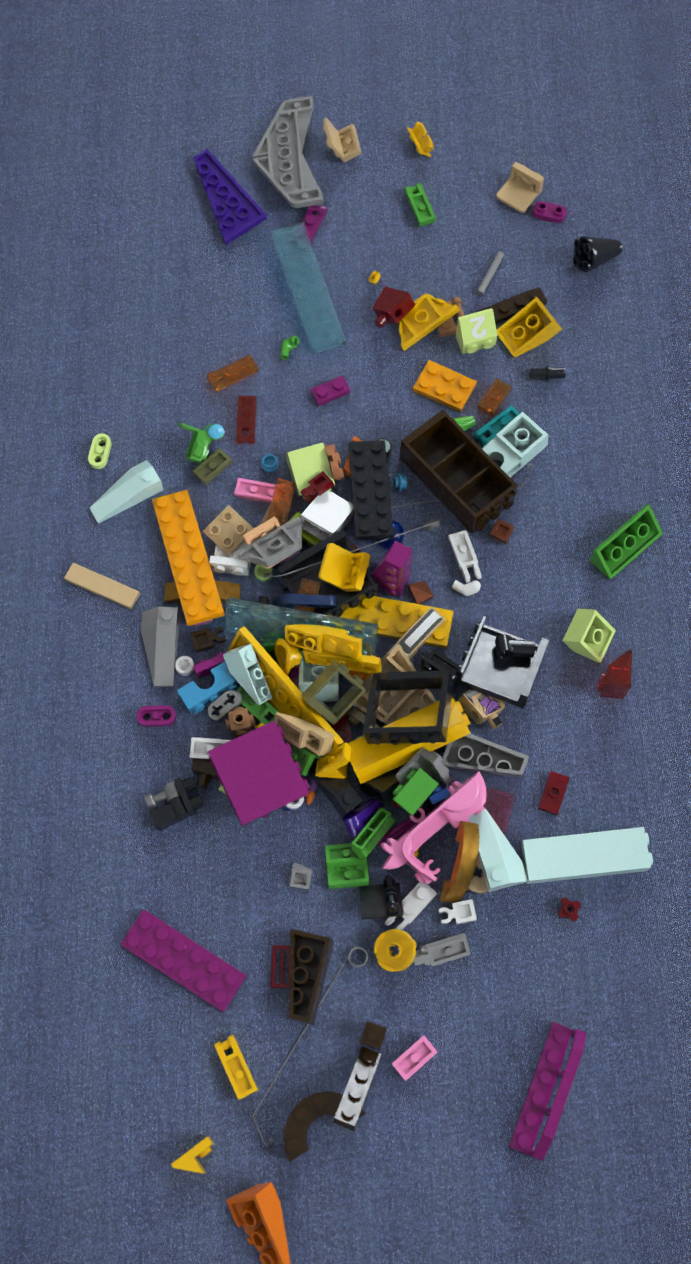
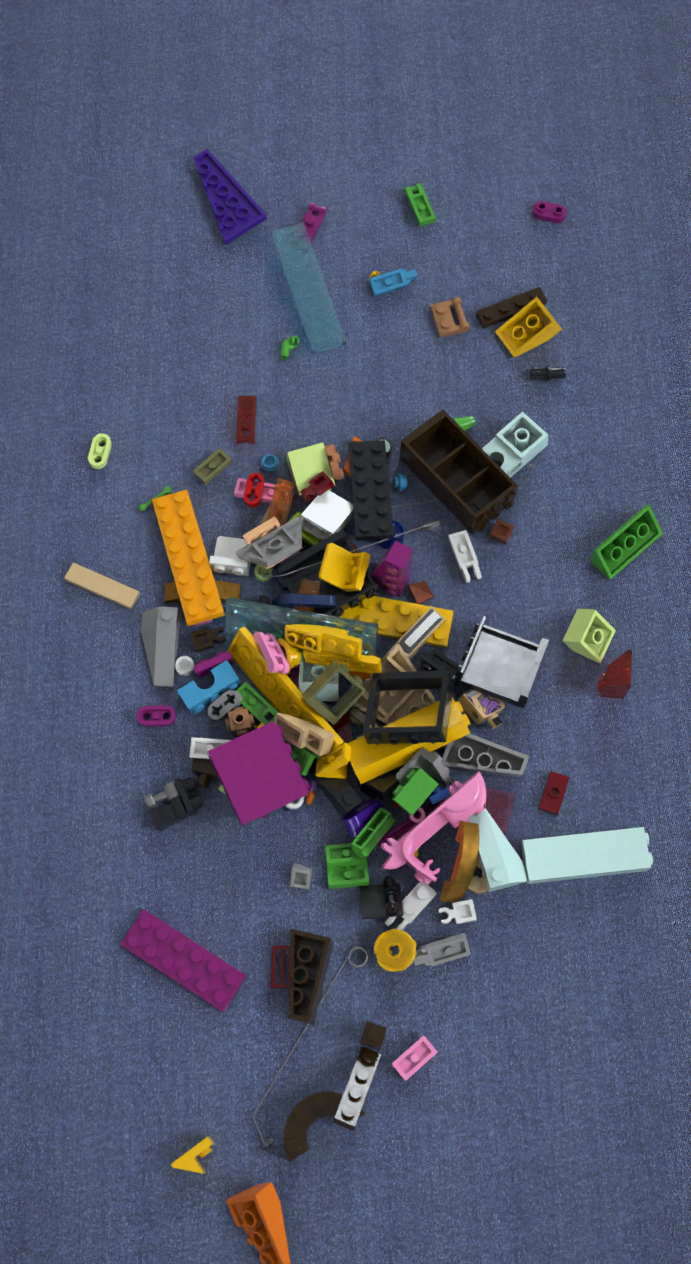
(132, 488): light aqua wedge -> none
(167, 490): none -> bright green hinge
(201, 440): bright green piece -> none
(227, 530): tan hinge -> none
(232, 373): clear orange plate -> none
(236, 1068): yellow plate -> none
(247, 671): light aqua slope -> none
(249, 489): none -> red beam
(272, 652): none -> bright pink plate
(281, 155): light grey wing -> none
(330, 390): magenta plate -> none
(343, 142): tan bracket -> none
(391, 281): none -> dark azure hinge
(392, 306): dark red torso -> none
(423, 145): yellow hinge -> none
(424, 318): yellow wing -> none
(444, 386): light orange plate -> none
(467, 589): white arm -> none
(476, 331): yellowish green slope -> none
(490, 273): light grey bar -> none
(494, 397): clear orange plate -> none
(495, 425): teal plate -> none
(508, 648): black piece -> none
(521, 188): tan bracket -> none
(541, 1089): magenta plate -> none
(566, 903): dark red plate -> none
(595, 251): black cone -> none

